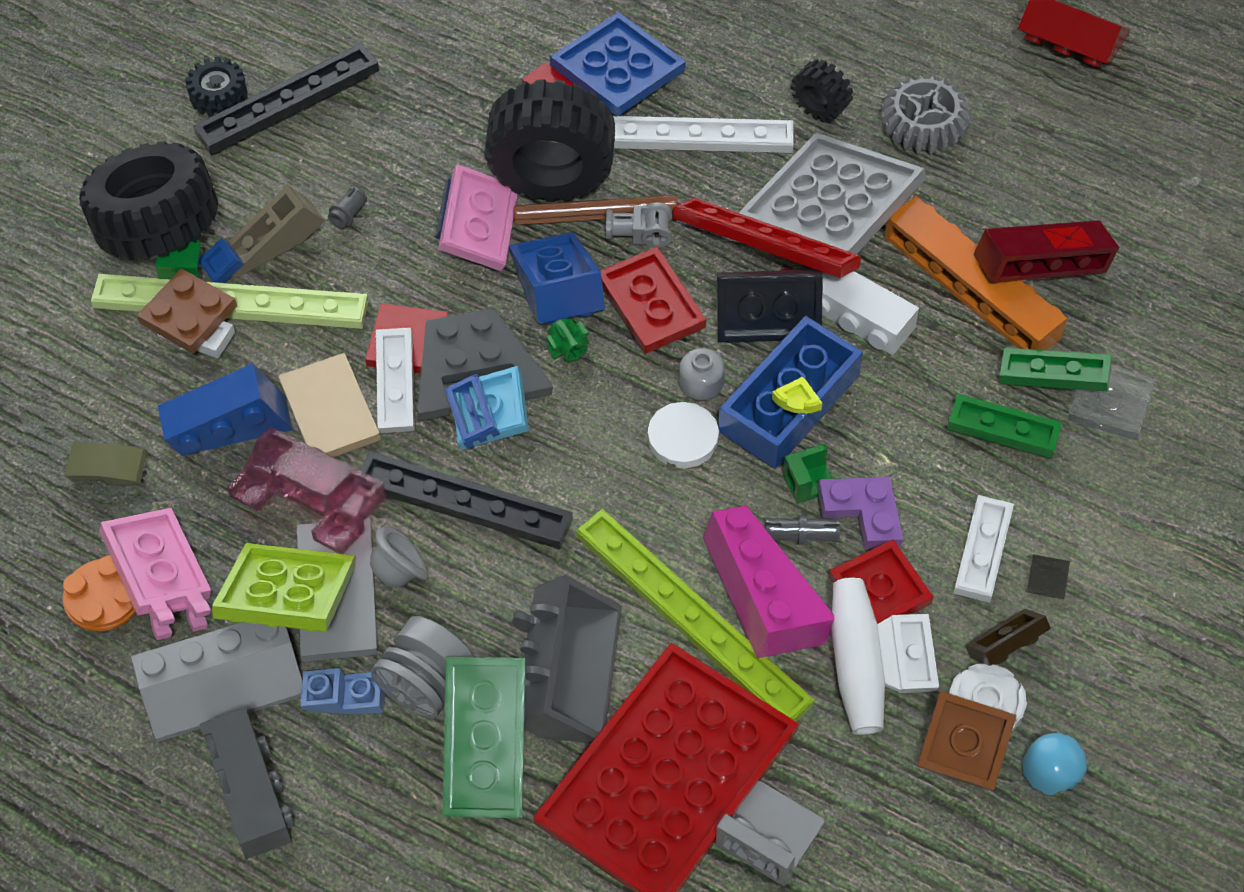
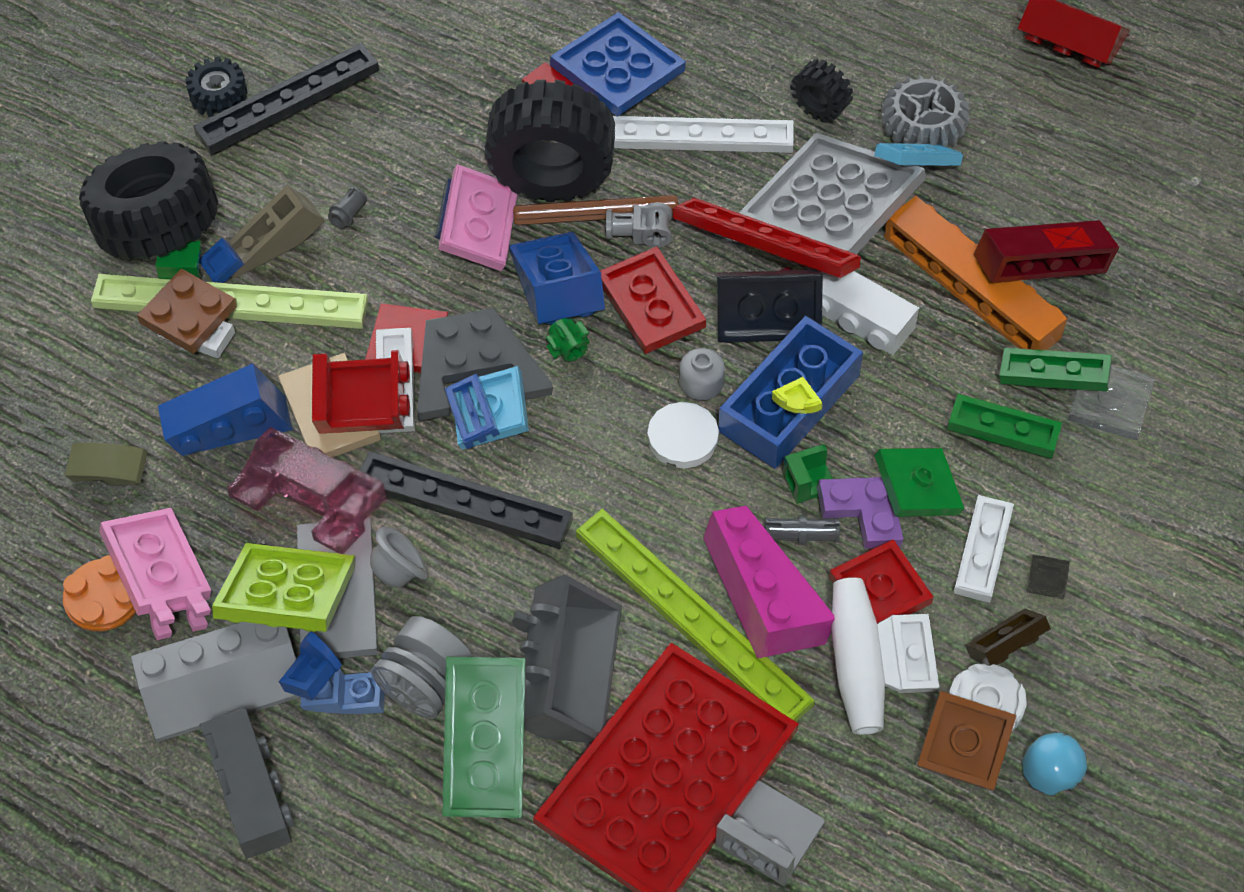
(310, 669): none -> blue tile
(359, 394): none -> red panel
(918, 154): none -> medium azure tile
(919, 482): none -> green plate

